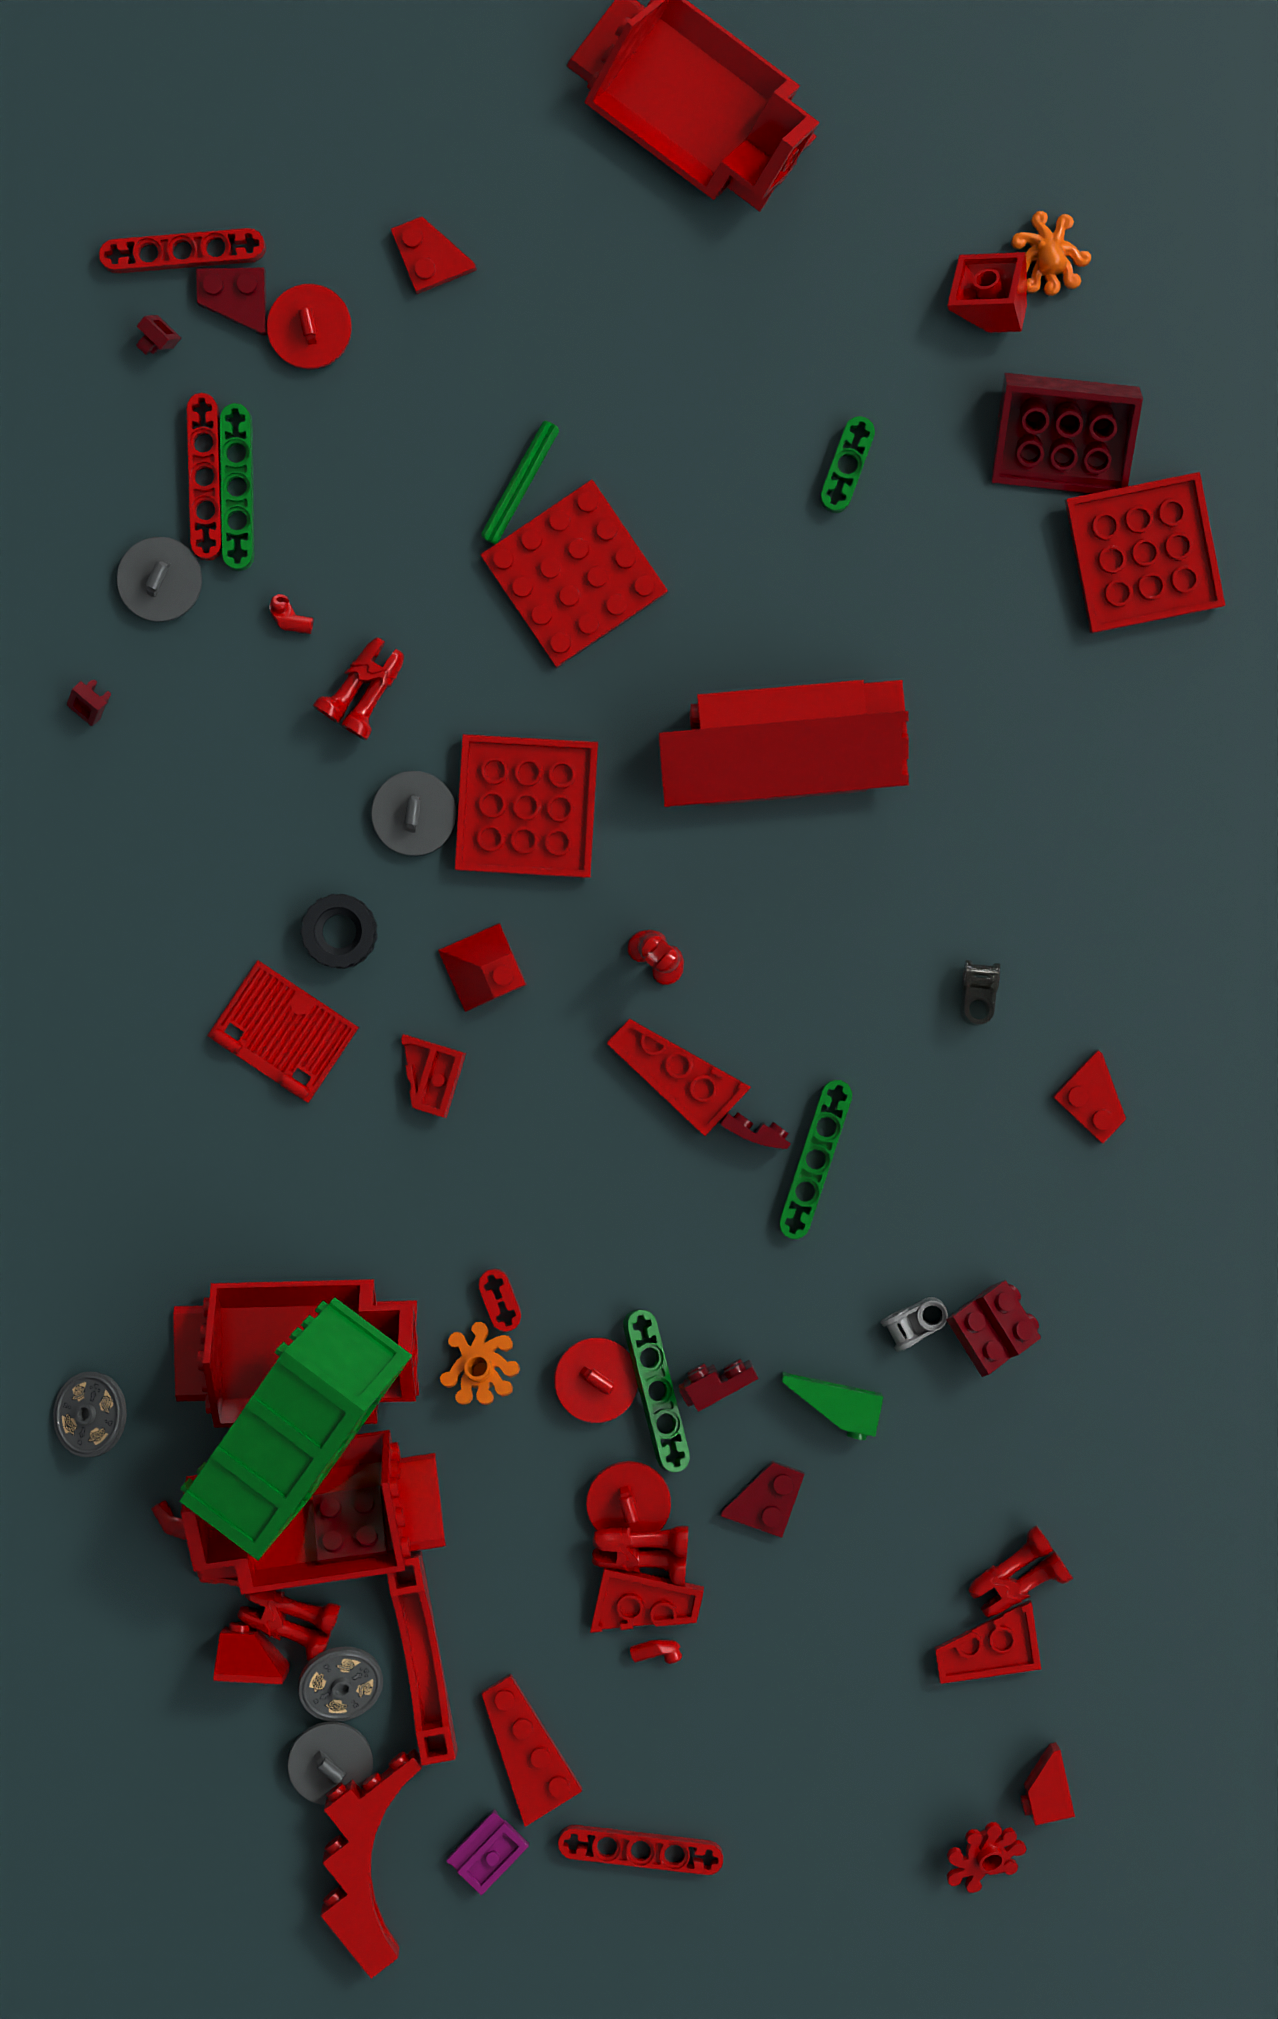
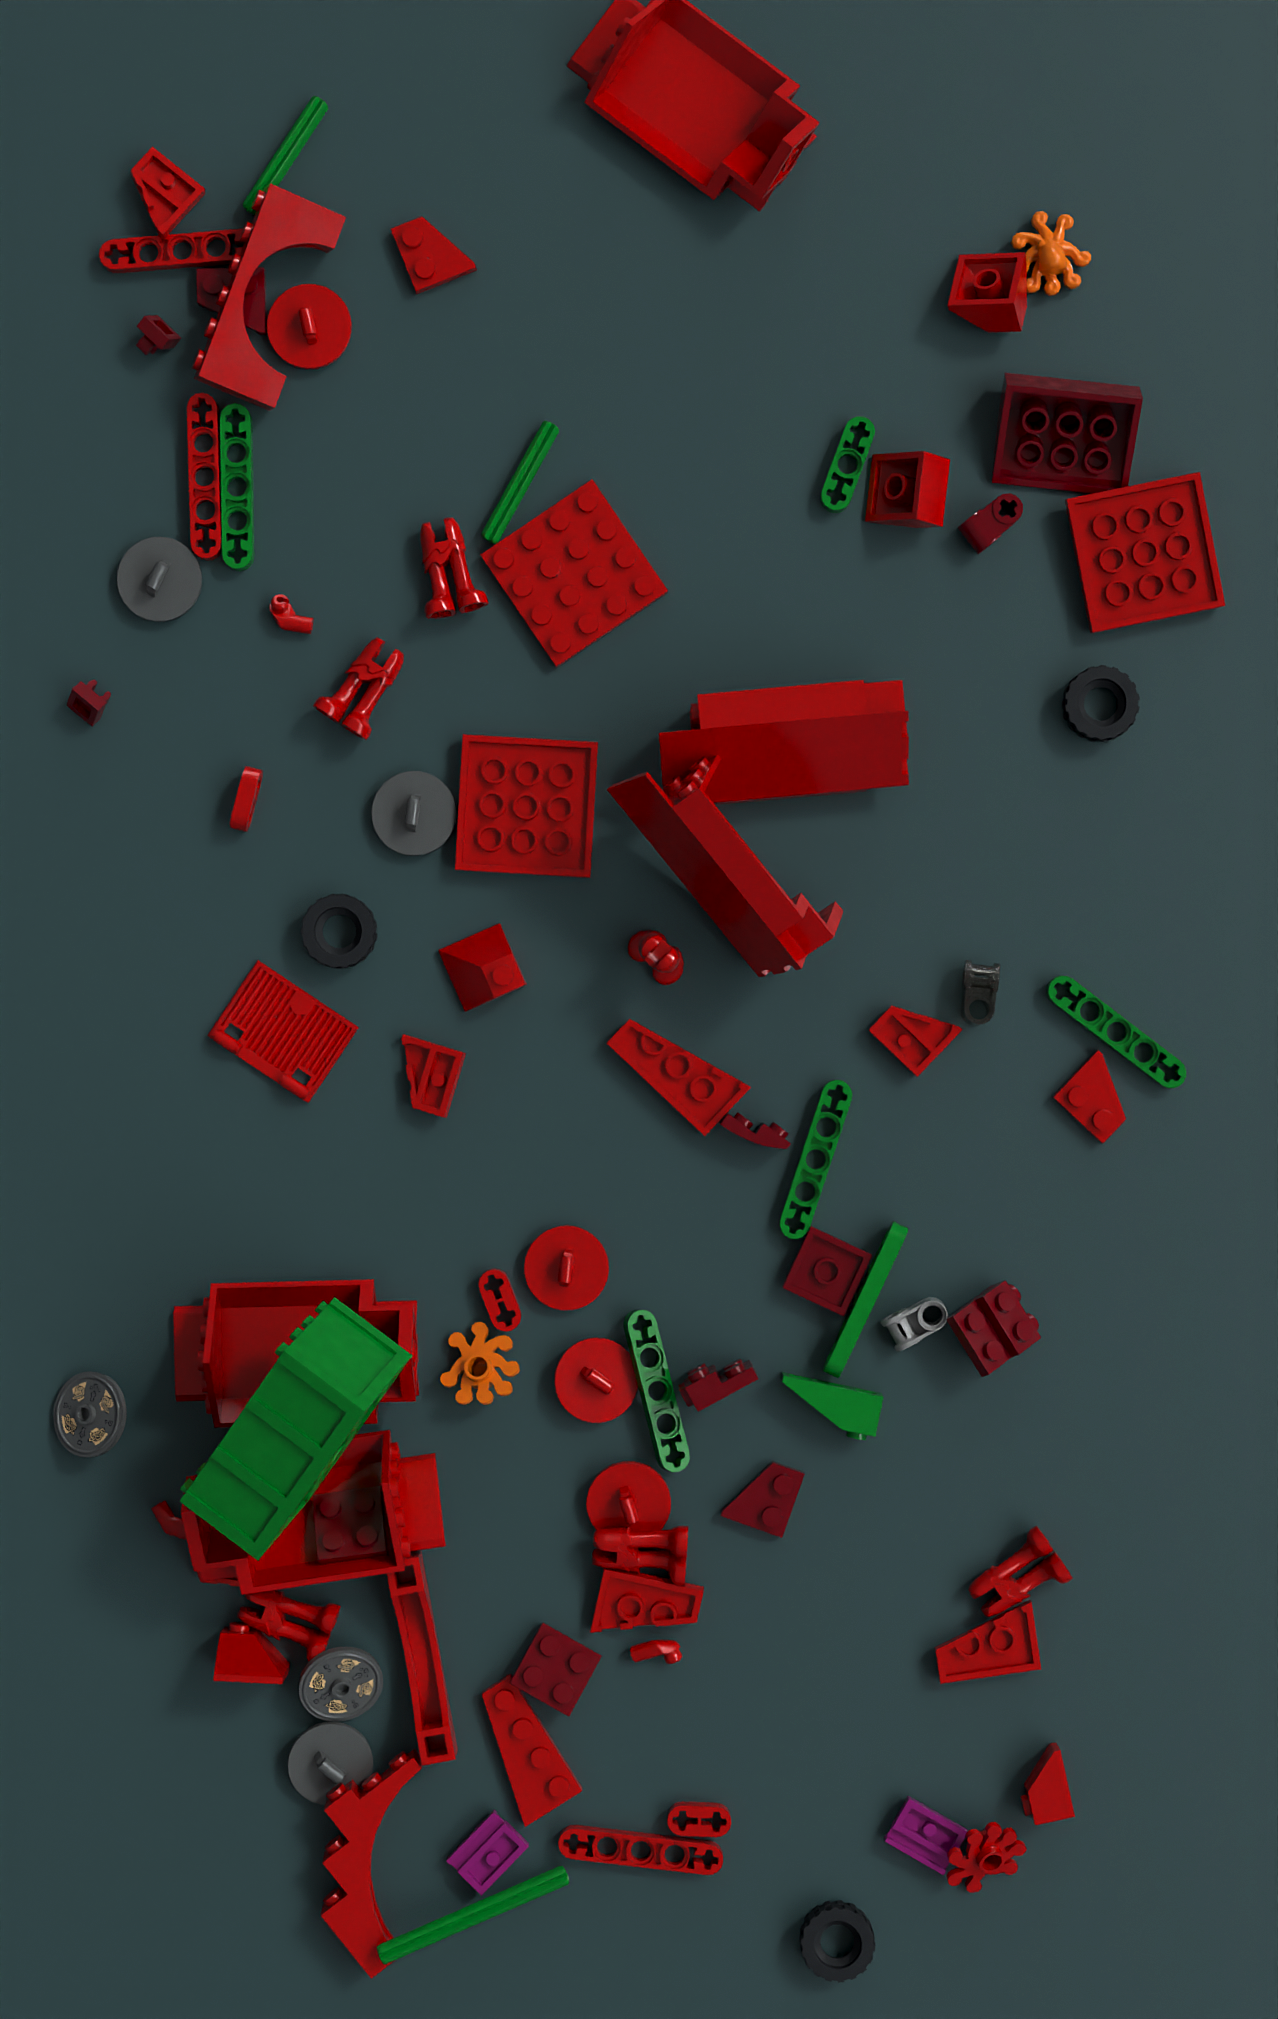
(165, 190): none -> red wing
(229, 357): none -> red arch
(246, 799): none -> red beam
(289, 148): none -> green axle
(435, 559): none -> red piece
(472, 1914): none -> green axle
(555, 1669): none -> dark red plate
(566, 1267): none -> red shield
(699, 1810): none -> red beam
(724, 871): none -> red panel
(827, 1271): none -> dark red plate
(842, 1967): none -> black tyre
(865, 1299): none -> green beam
(907, 489): none -> red slope
(913, 1037): none -> red wing
(924, 1834): none -> magenta plate
(987, 524): none -> dark red piece
(1126, 703): none -> black tyre
(1132, 1037): none -> green beam

